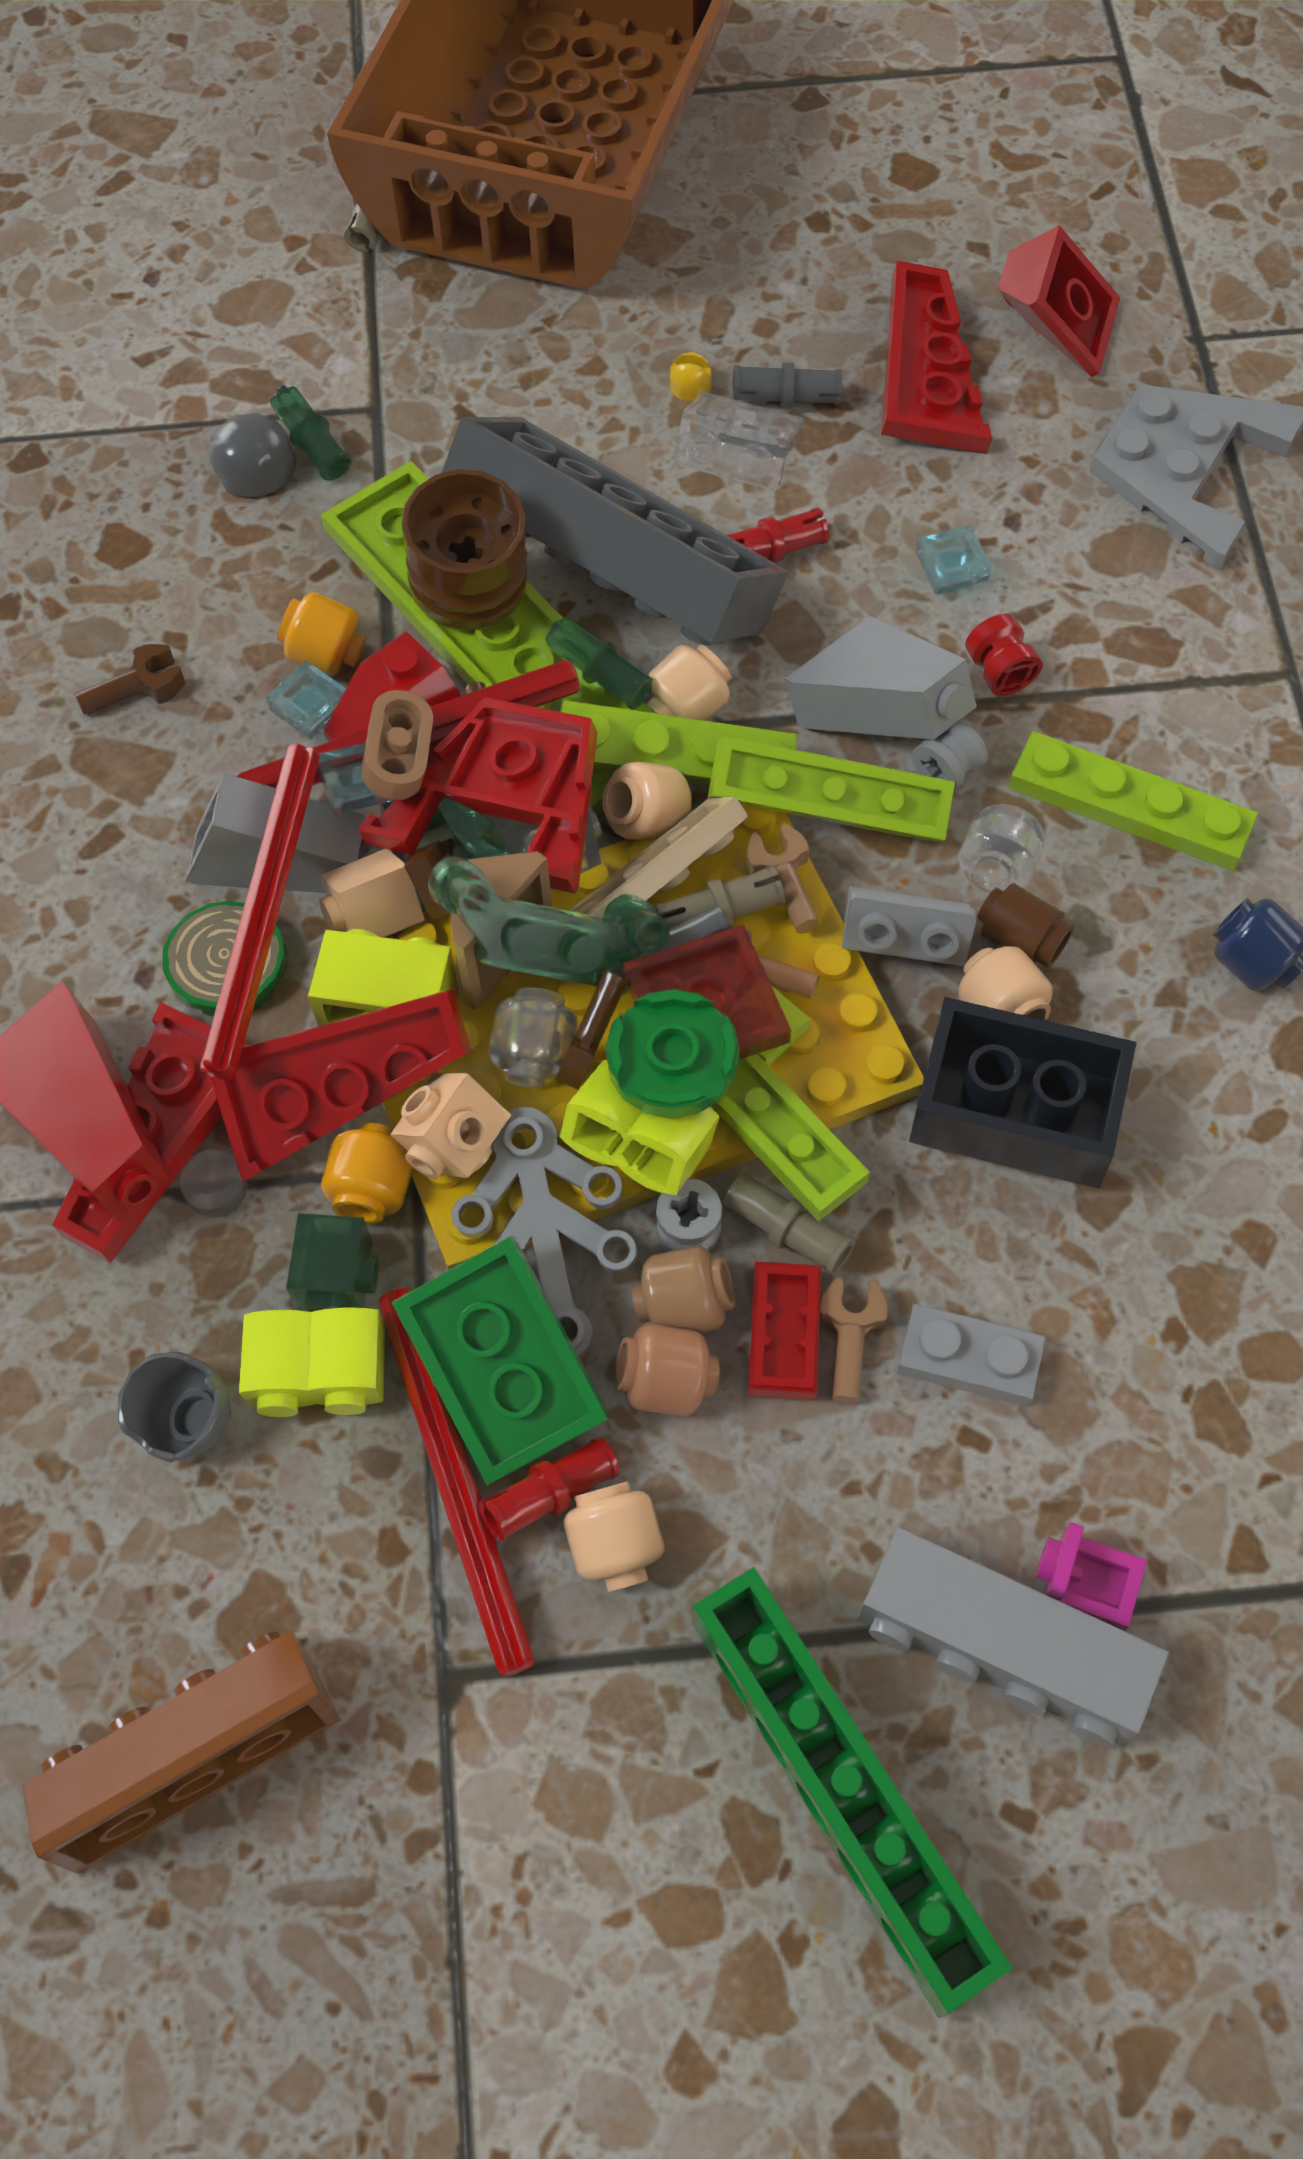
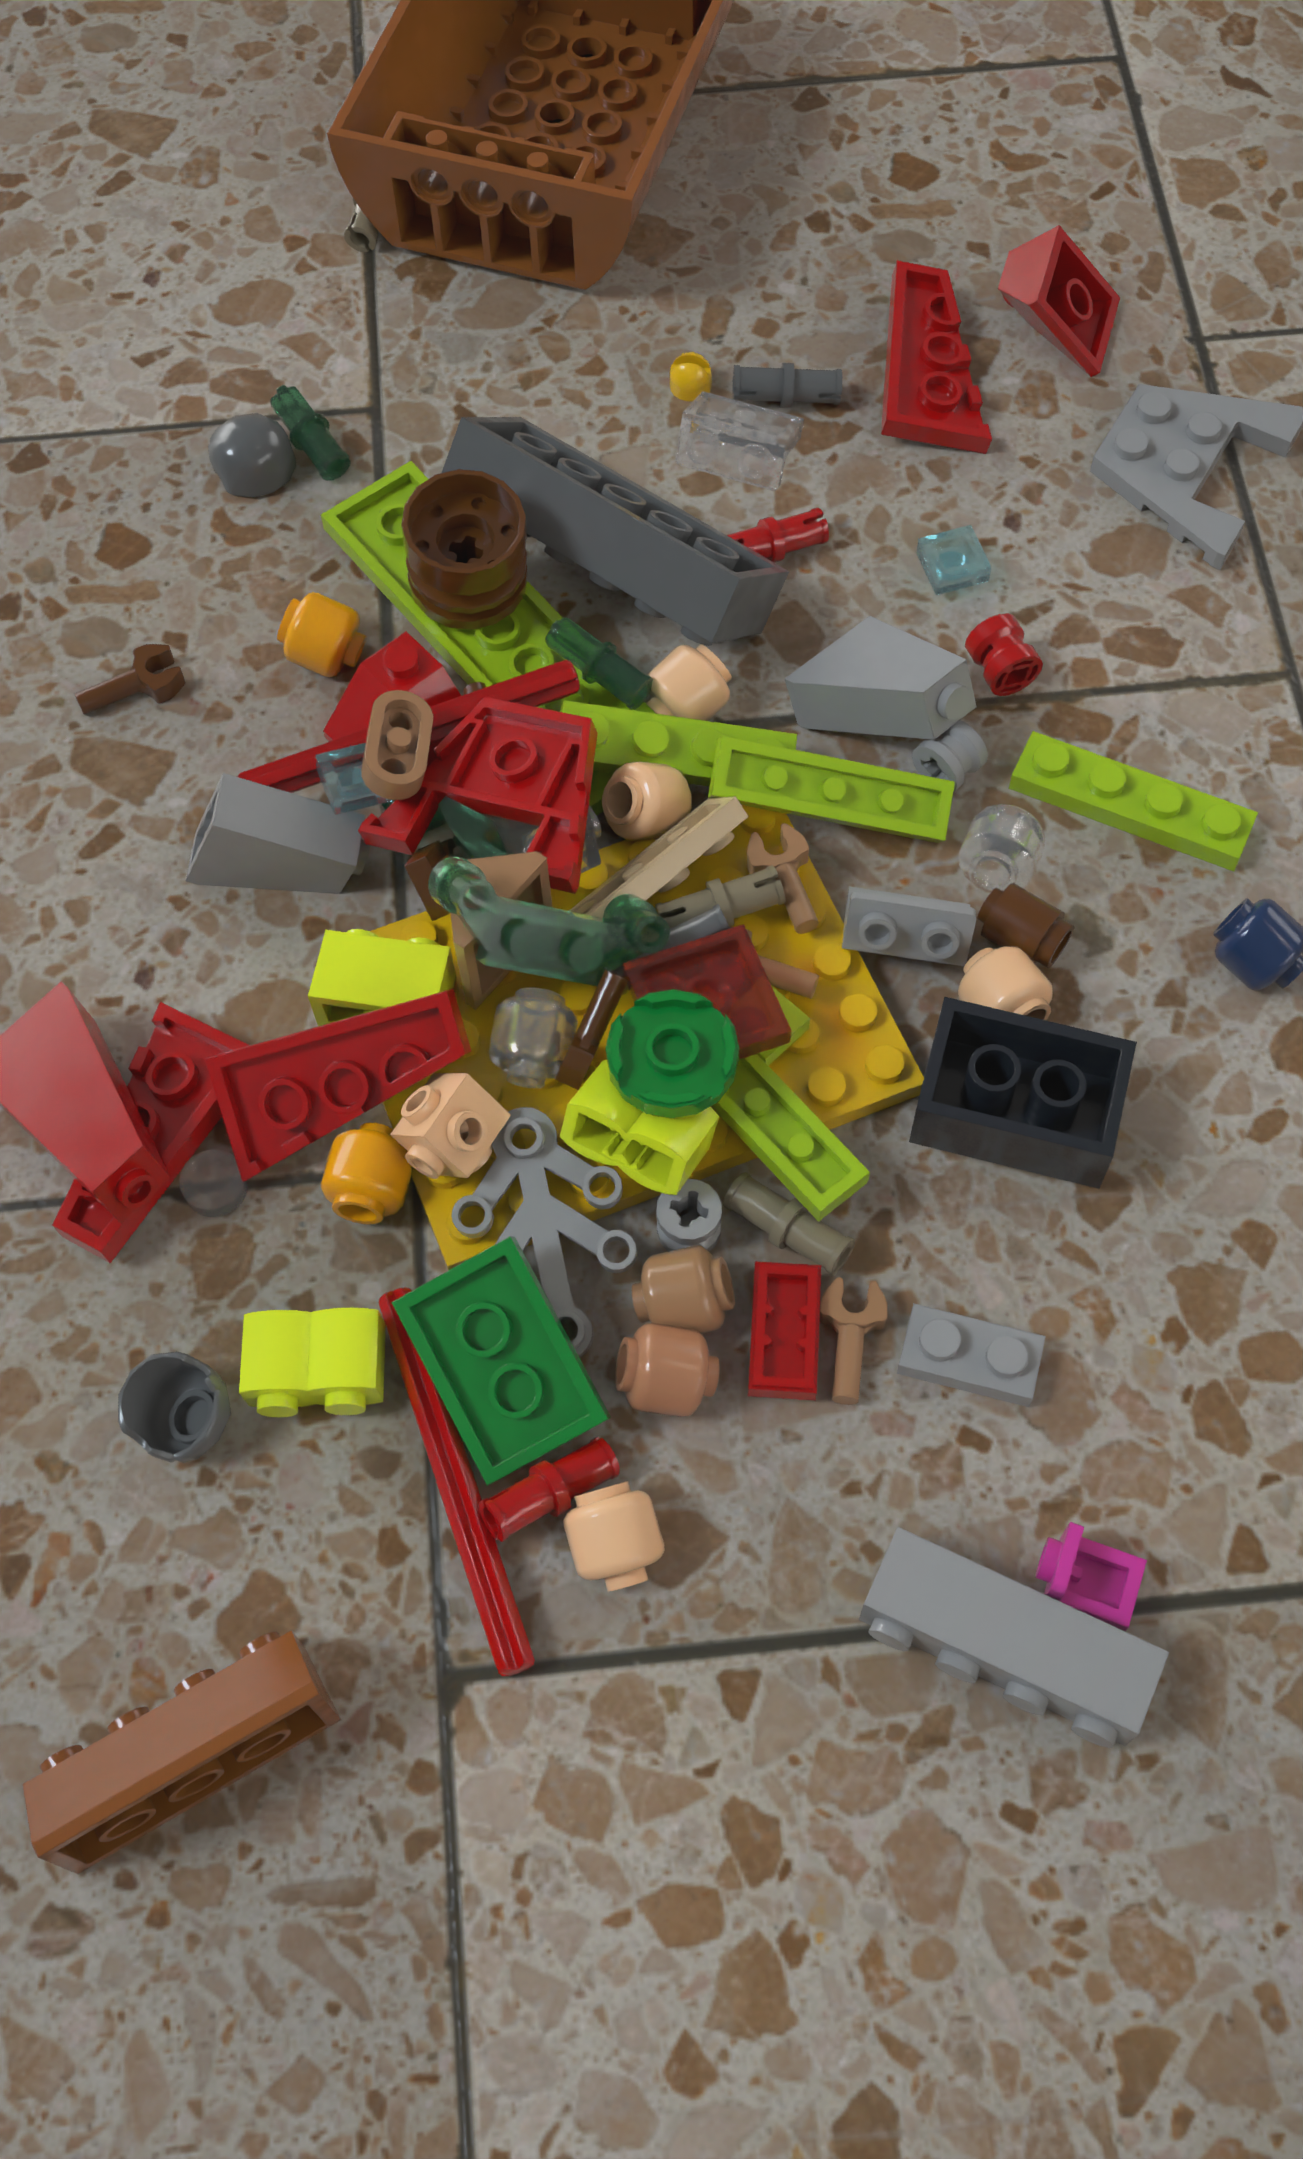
(200, 953): tile -> none
(260, 914): red axle -> none
(306, 699): clear light blue plate -> none
(331, 1263): clear green brick -> none
(370, 896): light nougat brick -> none
(849, 1794): green brick -> none

